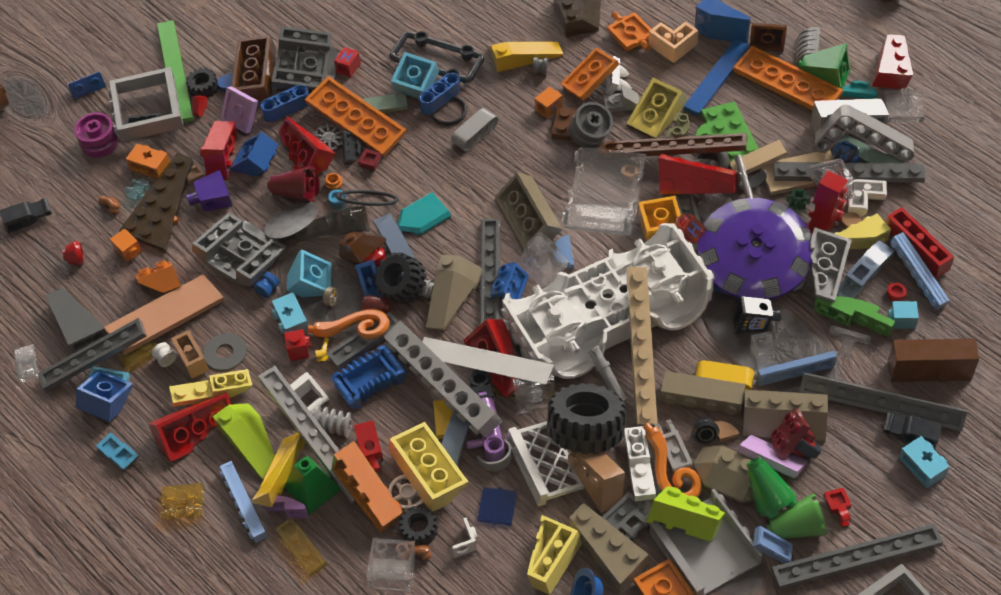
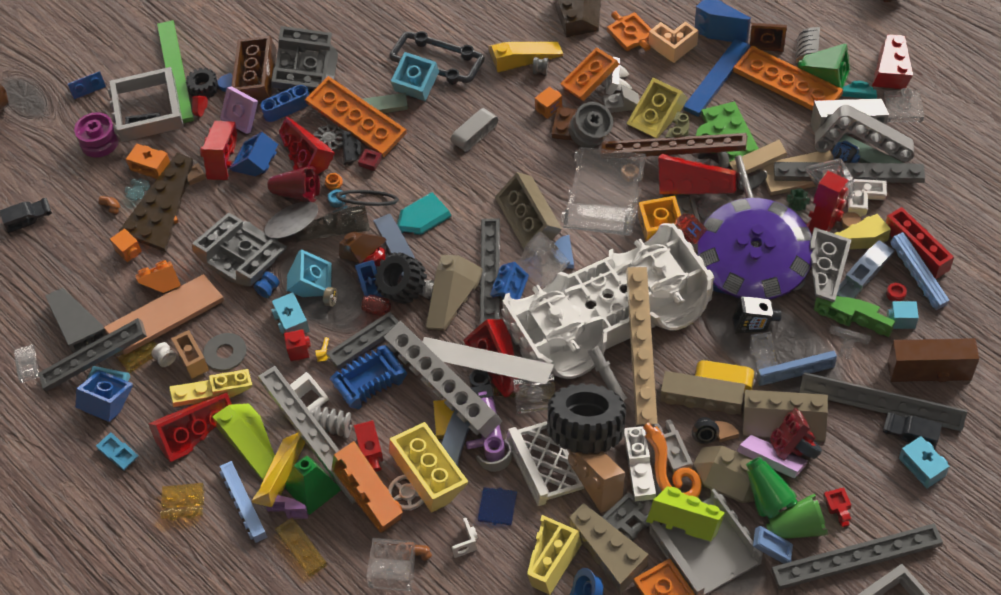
(74, 253): red cone -> none
(210, 193): dark purple torso -> none
(329, 329): orange plant -> none
(347, 62): red brick -> none
(418, 515): black tyre -> none
(439, 93): blue beam -> none
(454, 121): black tyre -> none

